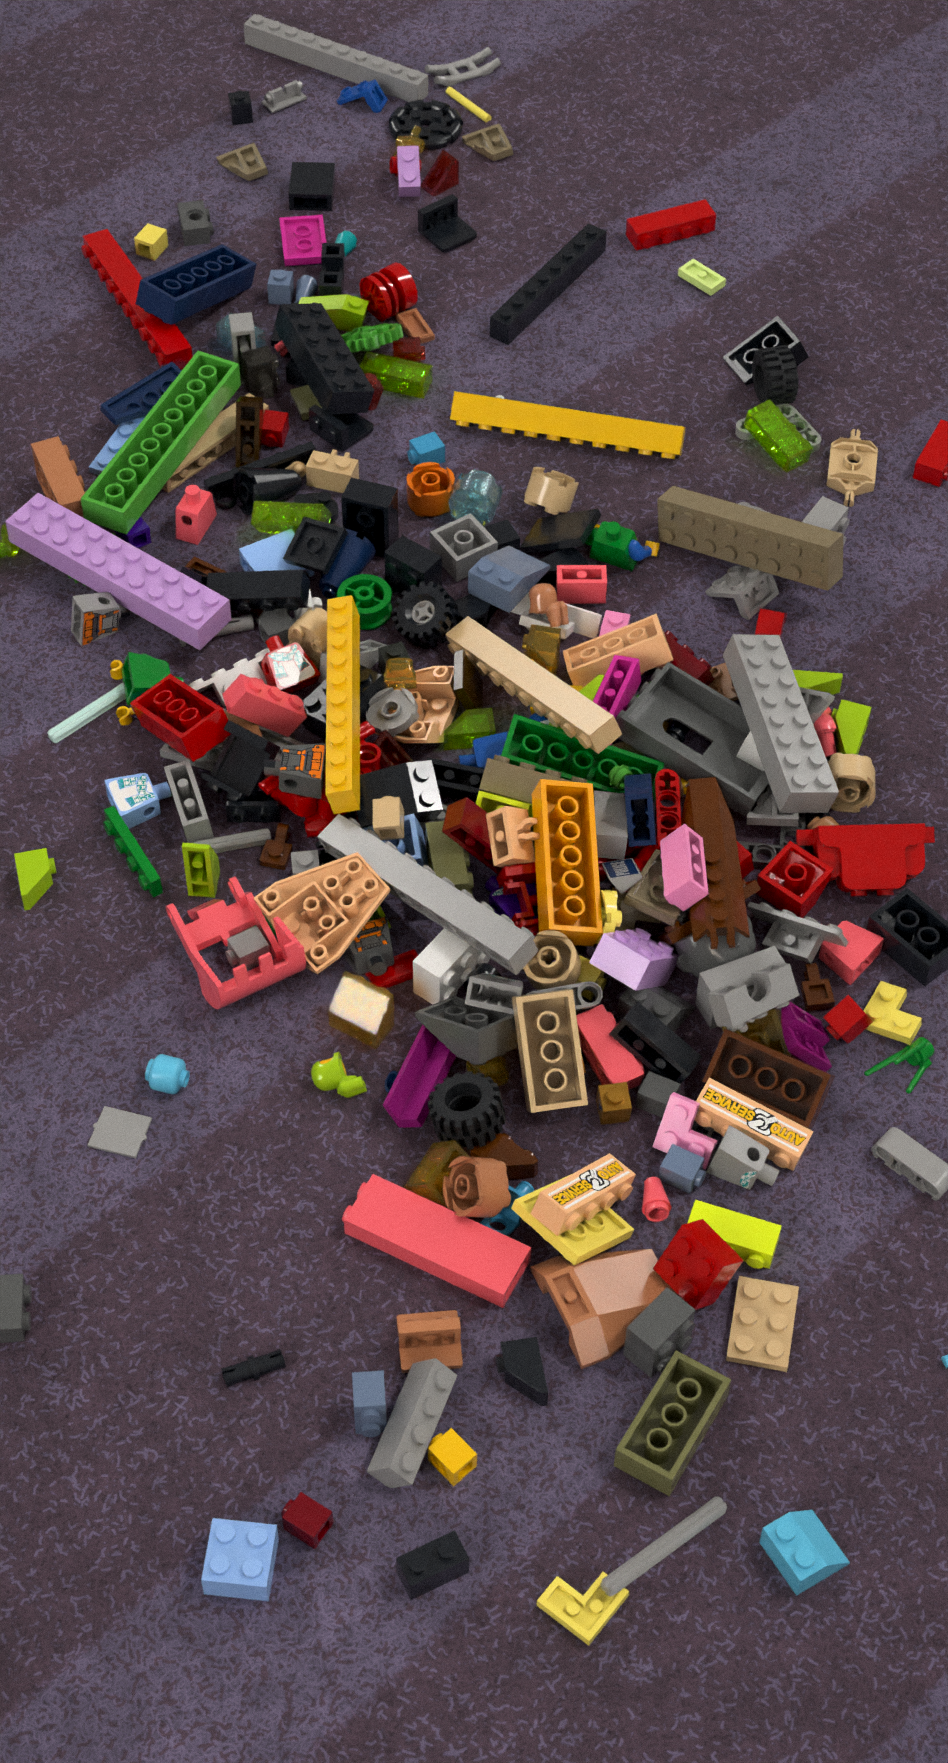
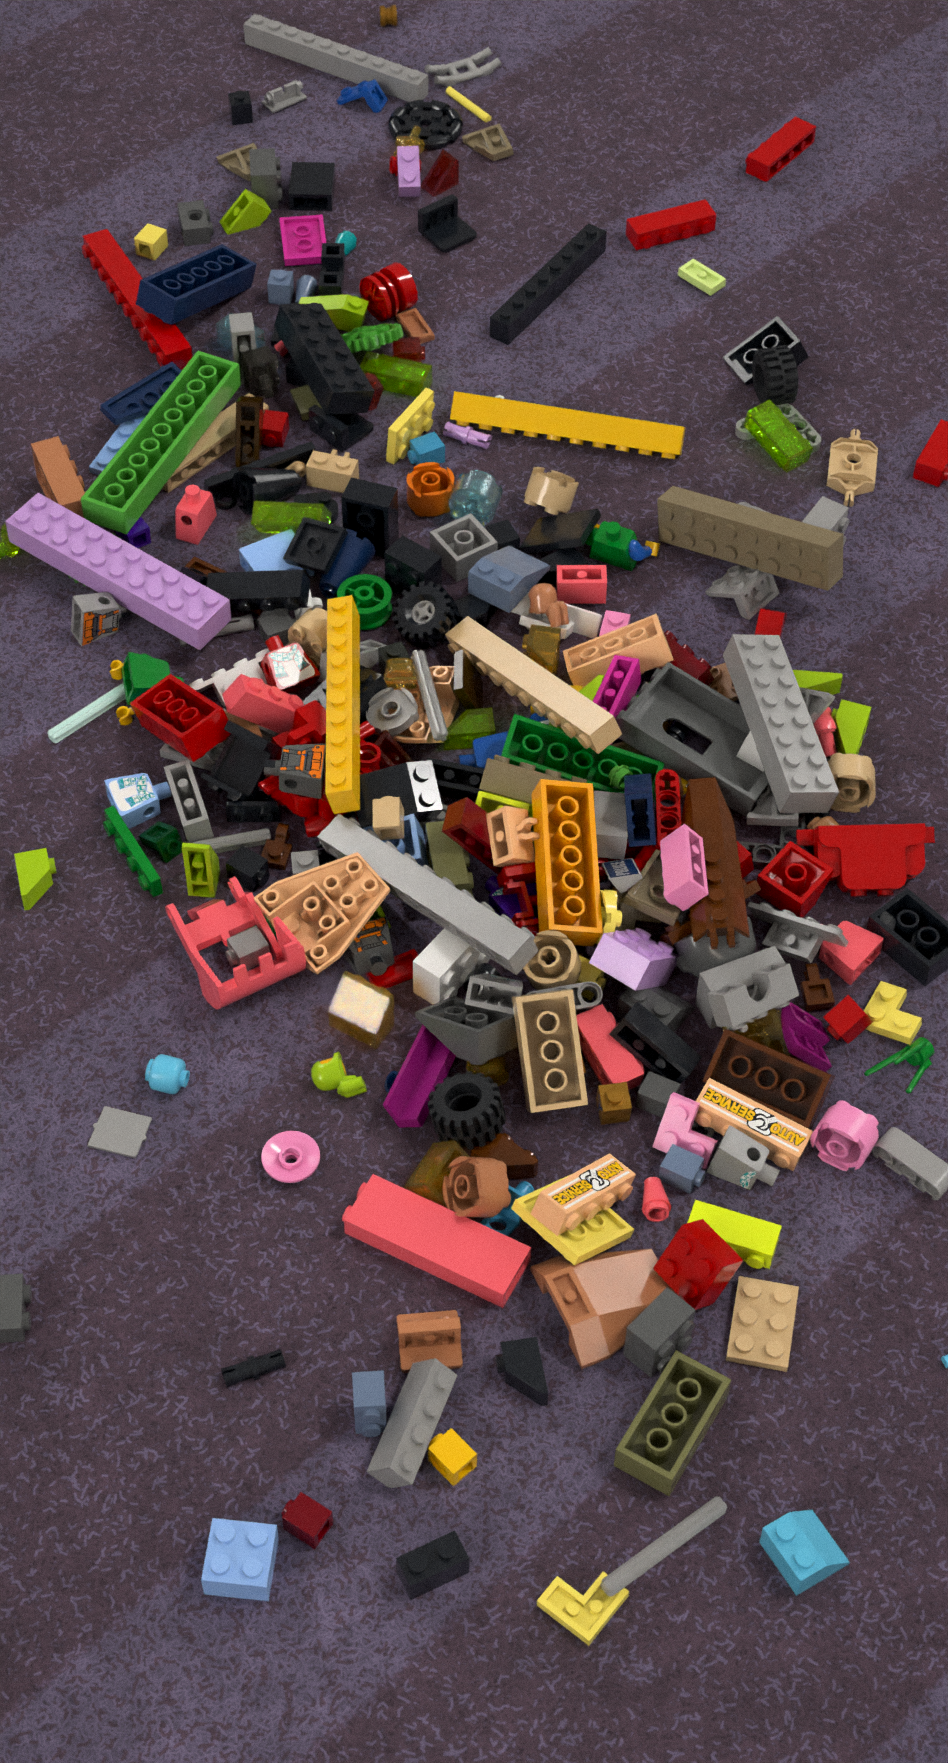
(163, 839): none -> dark green bracket
(245, 213): none -> lime slope
(248, 868): none -> black brick
(266, 176): none -> dark grey brick
(290, 1146): none -> bright pink dish
(307, 727): none -> red brick
(388, 15): none -> pearl gold wheel
(410, 425): none -> light yellow plate
(429, 696): none -> light grey axle
(467, 435): none -> lavender pin
(780, 149): none -> red brick
(845, 1136): none -> bright pink brick

